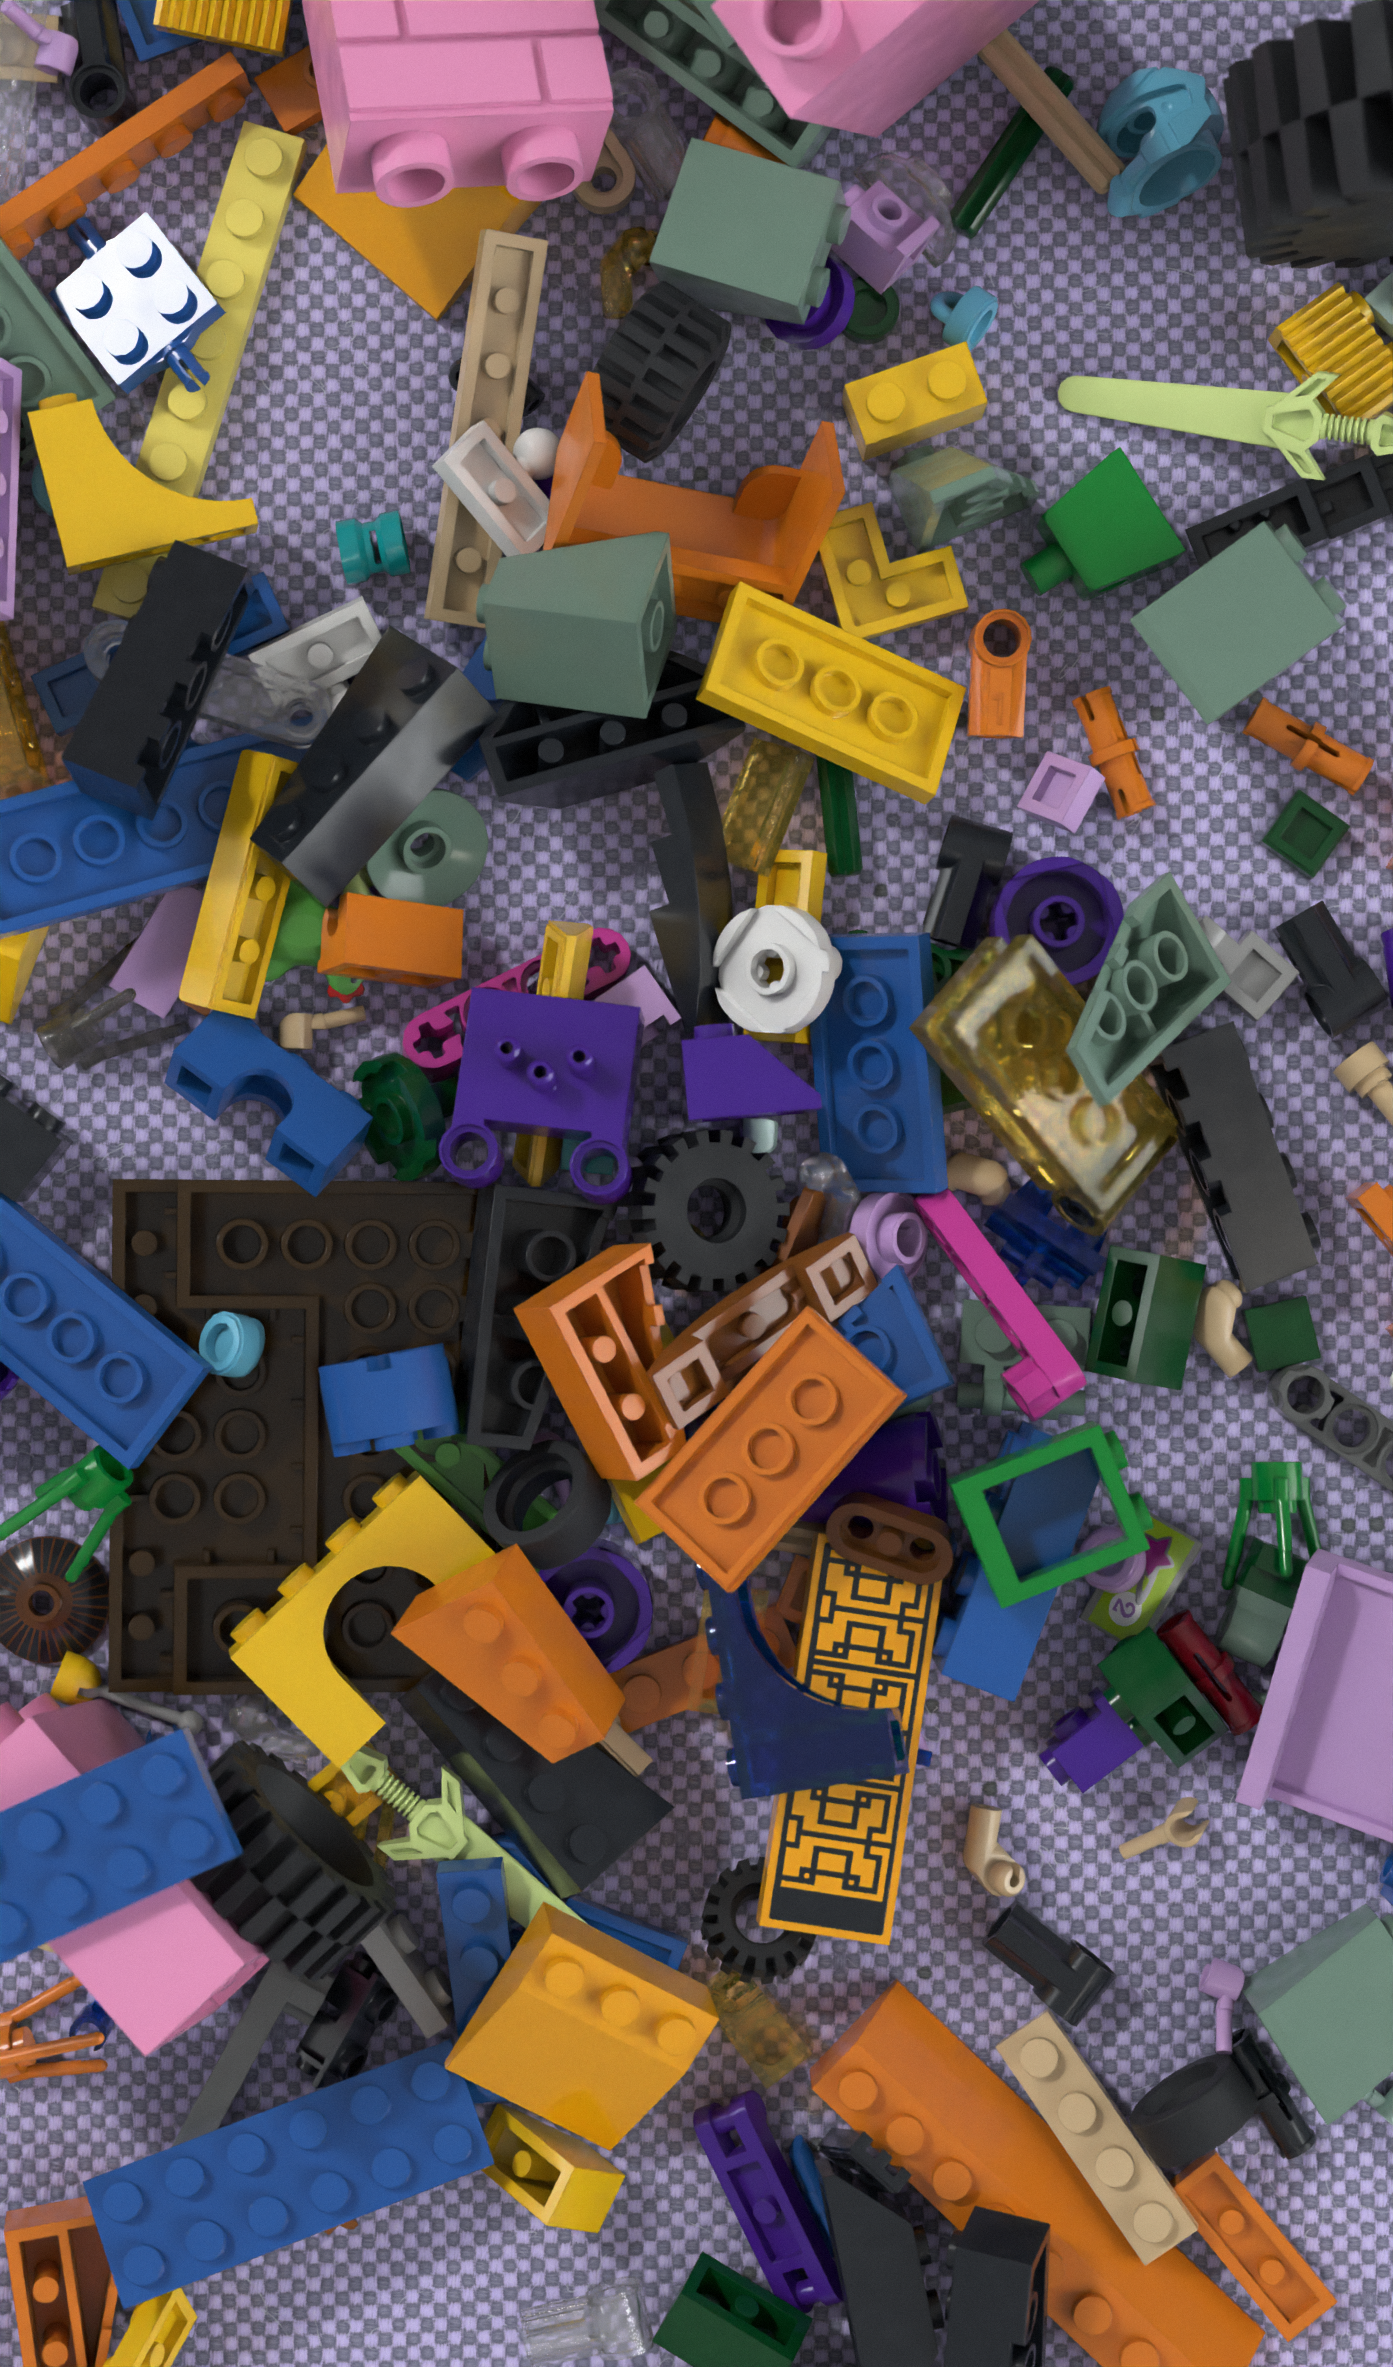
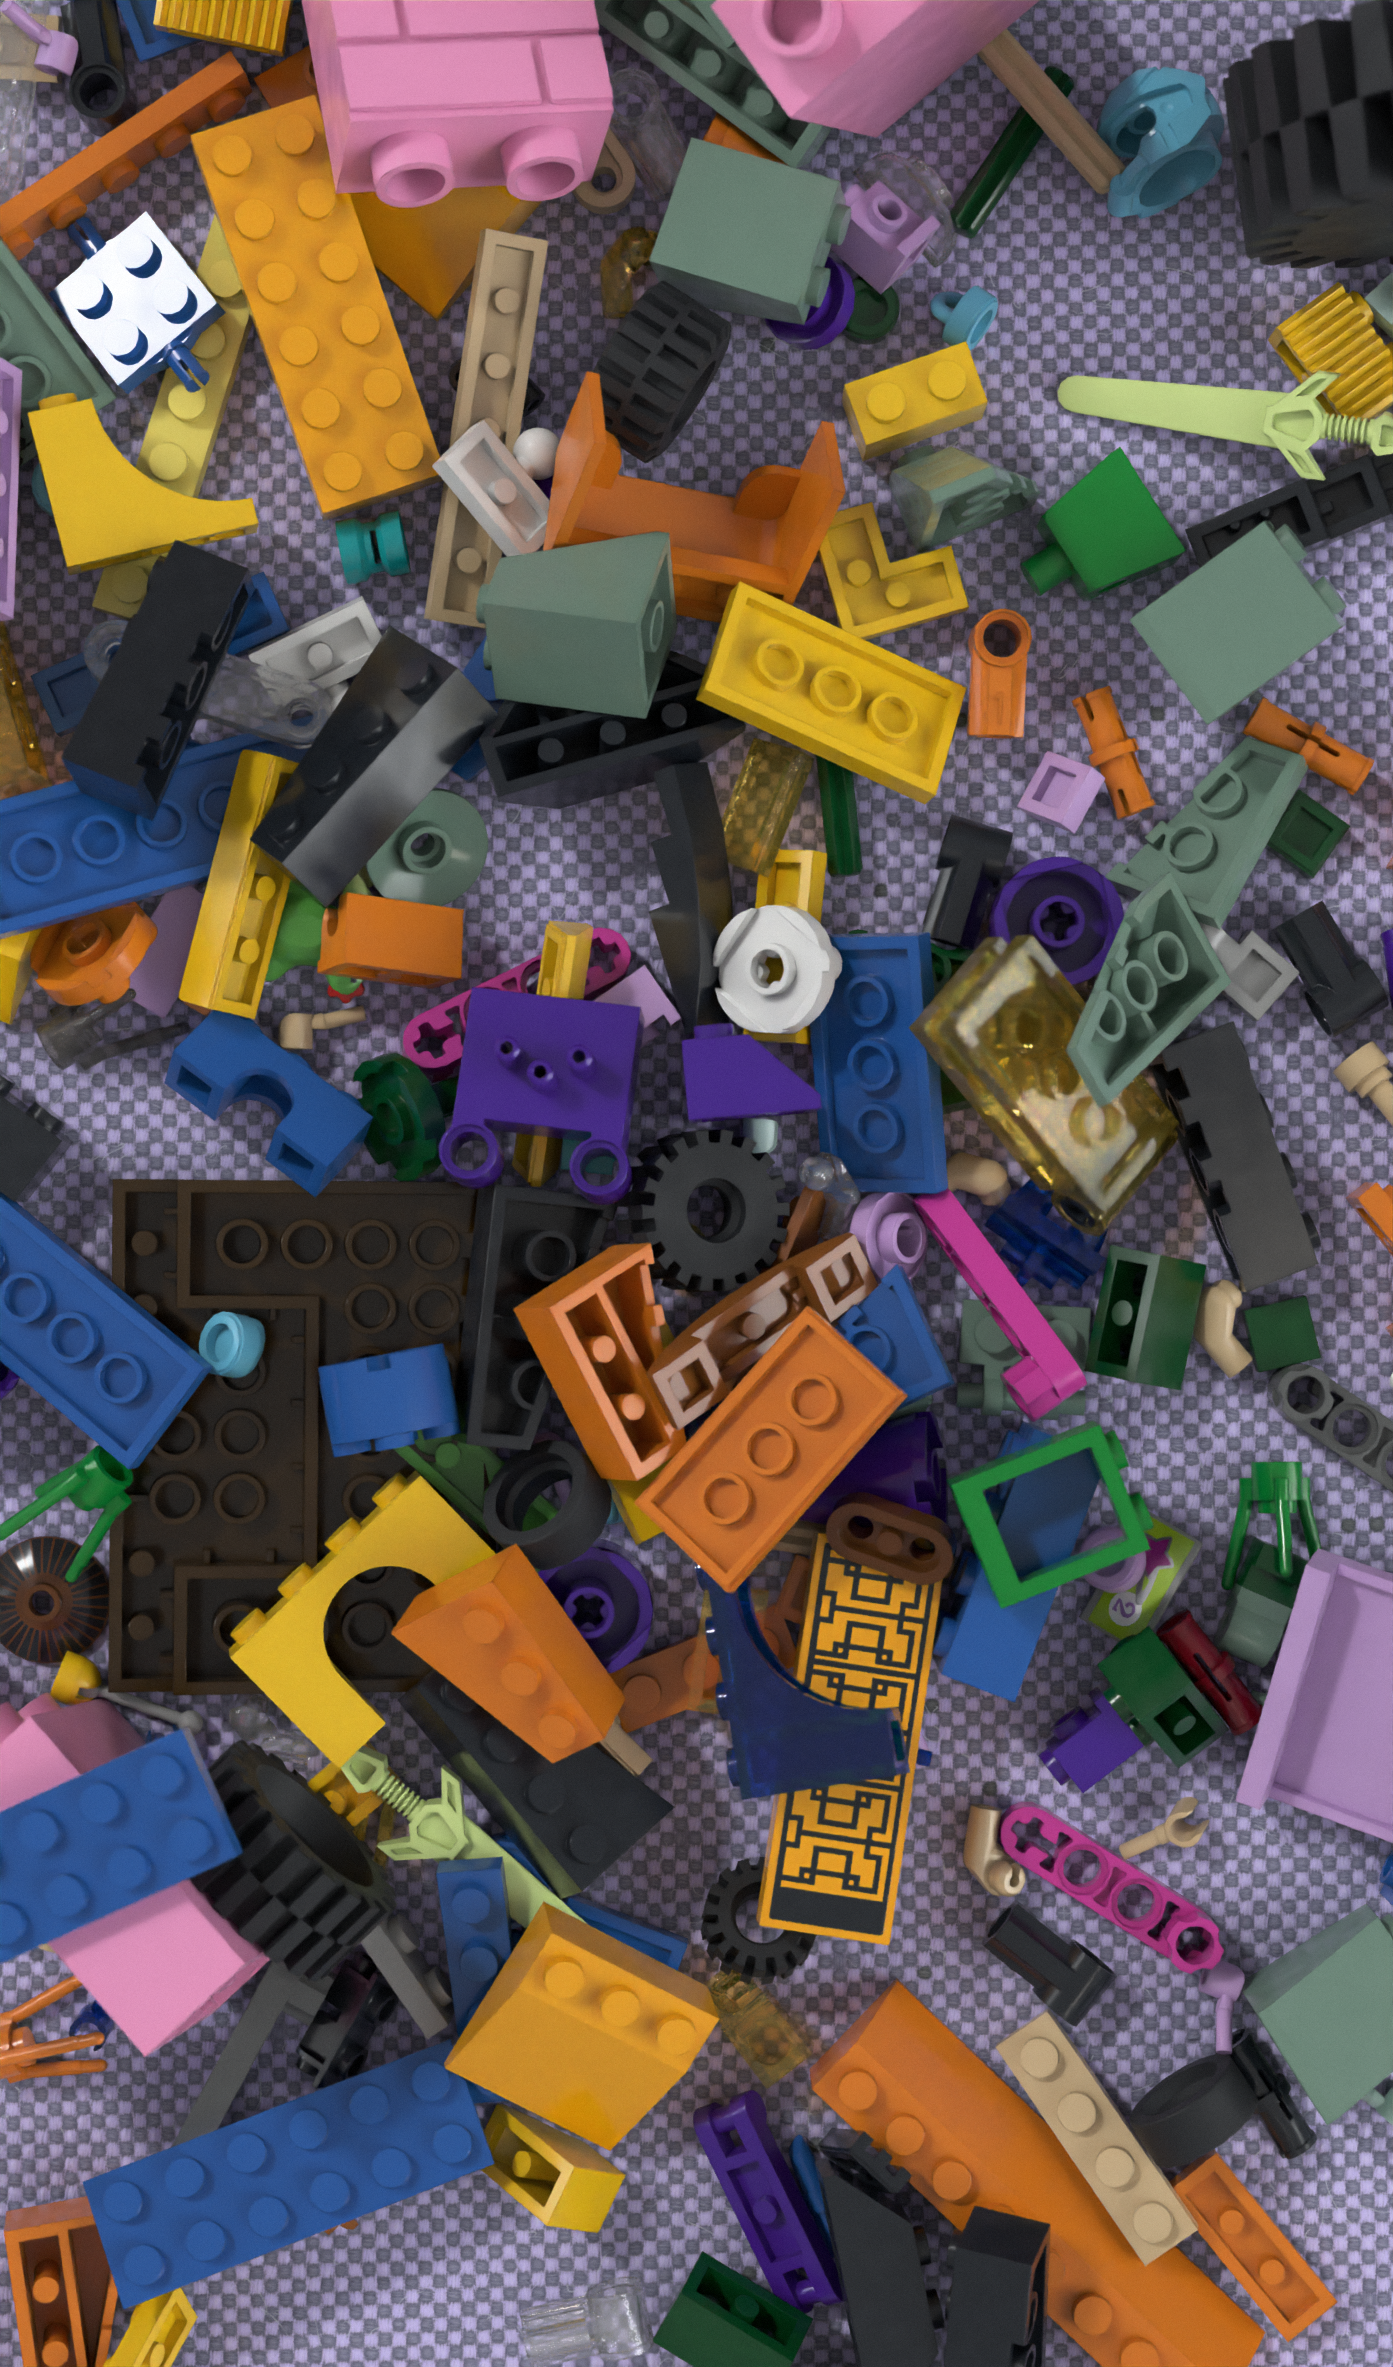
(92, 954): none -> orange plate
(317, 308): none -> light orange brick
(1104, 1889): none -> dark pink beam
(1219, 832): none -> sand green wing

